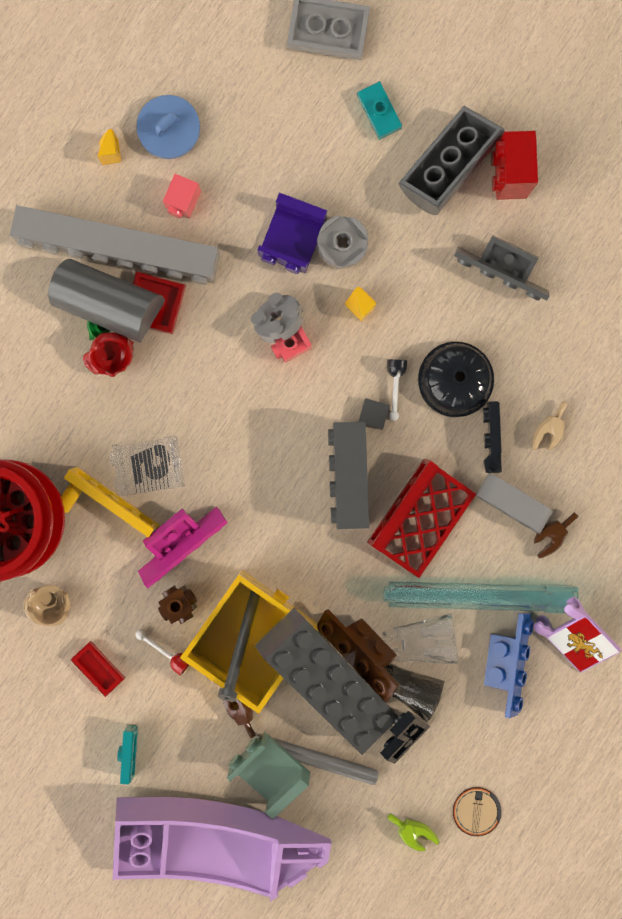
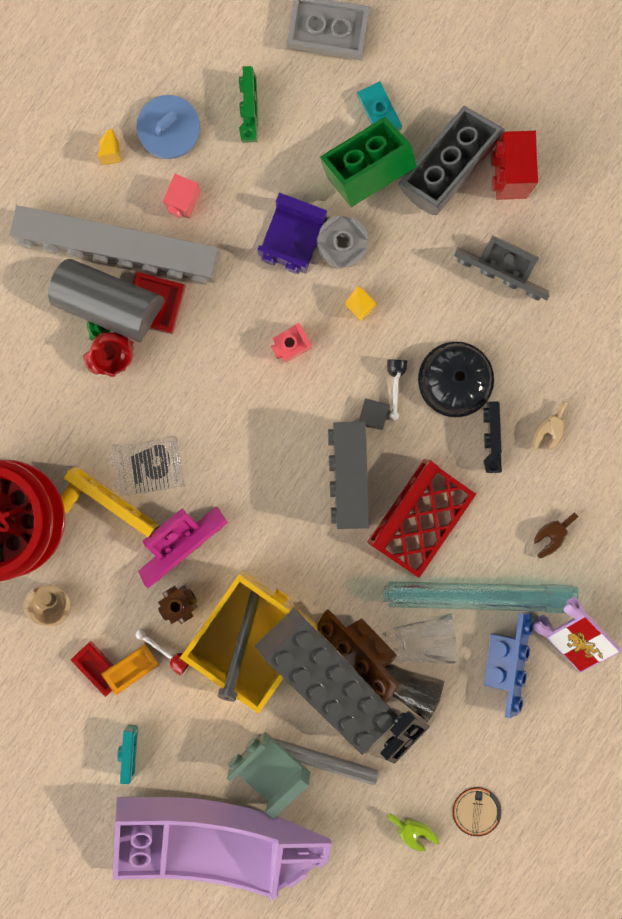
(130, 669): none -> light orange tile
(241, 714): reddish brown hand -> none
(249, 106): none -> green hinge
(265, 318): light grey plate -> none
(368, 161): none -> green brick
(514, 503): light grey beam -> none

